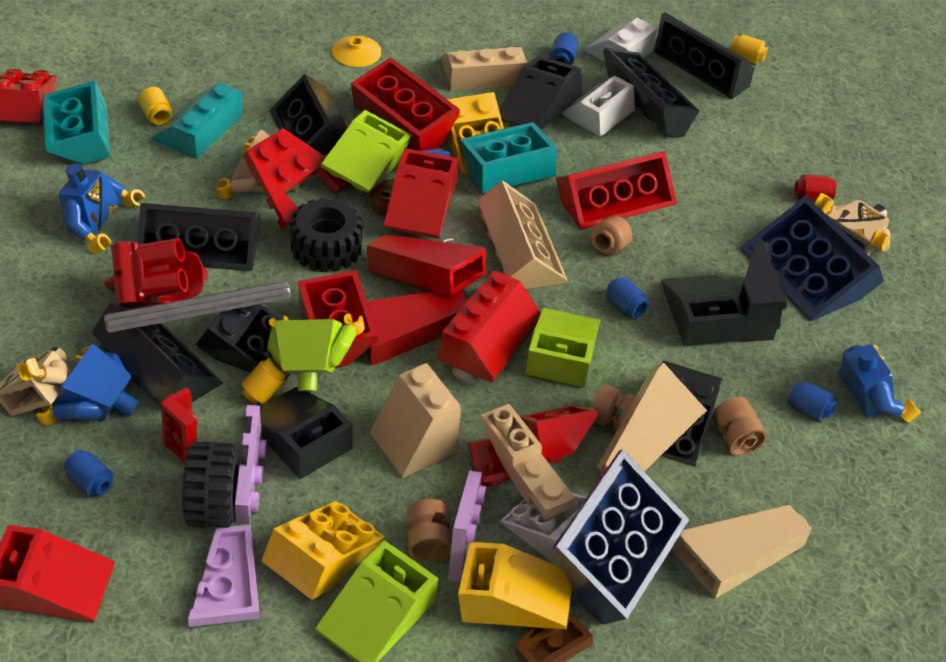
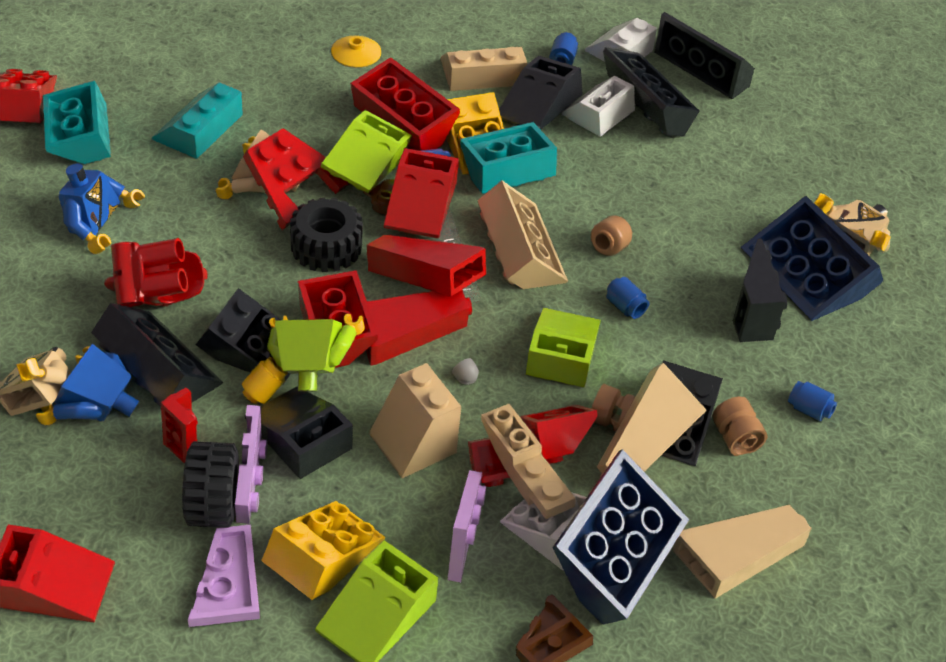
(88, 473): blue brick -> none
(155, 106): yellow brick -> none
(196, 306): flat silver axle -> none
(215, 235): black slope -> none
(310, 115): black slope -> none
(428, 530): medium nougat wheel -> none
(489, 327): red slope -> none
(512, 588): yellow slope -> none
(617, 189): red slope -> none
(705, 309): black slope -> none
(749, 48): yellow brick -> none
(814, 185): red brick -> none
(872, 383): blue torso -> none

